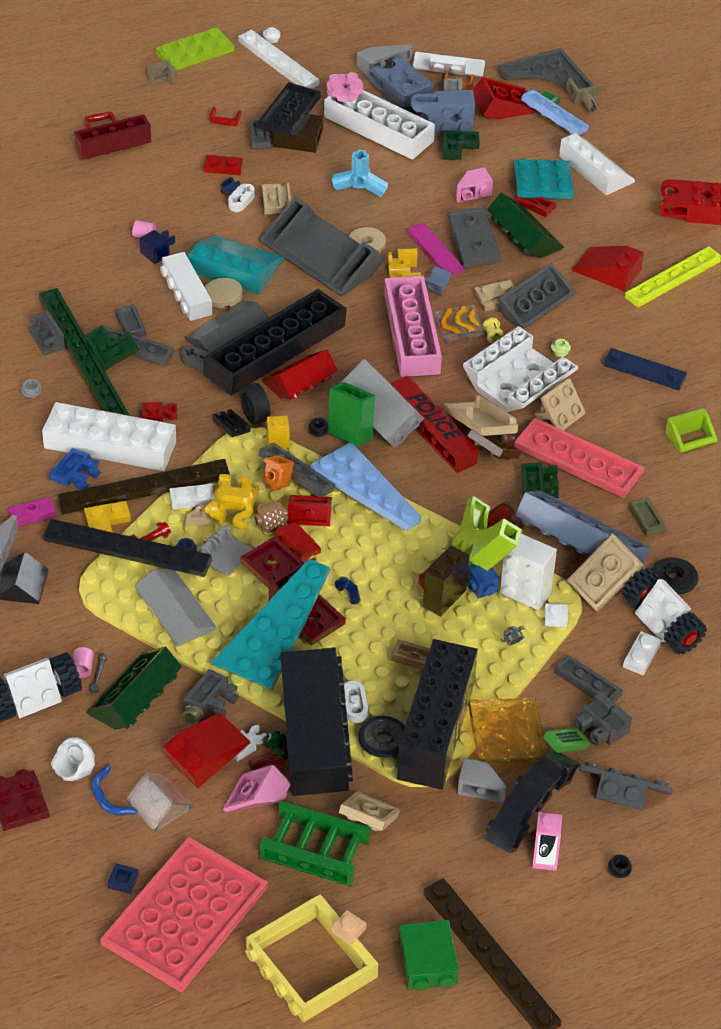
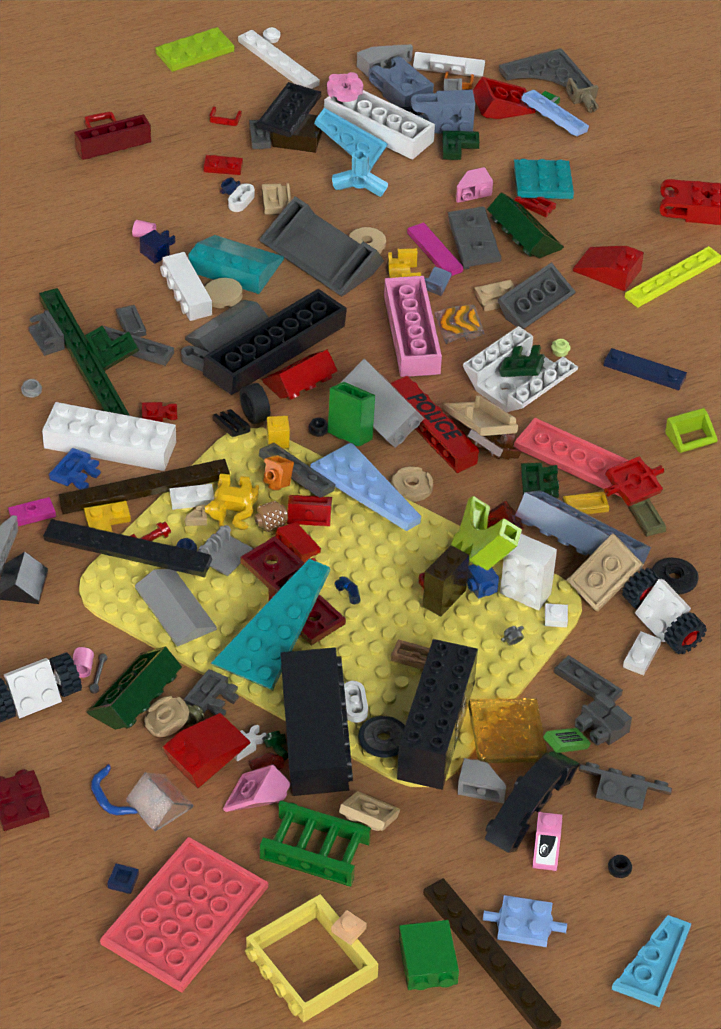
(73, 759): white hair -> none
(161, 71): dark tan bracket -> none
(166, 716): none -> tan tile
(350, 136): none -> medium azure wing
(416, 492): none -> tan tile
(492, 330): light yellow bush -> none
(521, 364): none -> dark green plate
(525, 921): none -> light blue plate
(561, 405): tan bracket -> none
(588, 503): none -> yellow tile
(593, 164): white slope -> none
(634, 481): none -> red plate
(655, 963): none -> medium azure wing

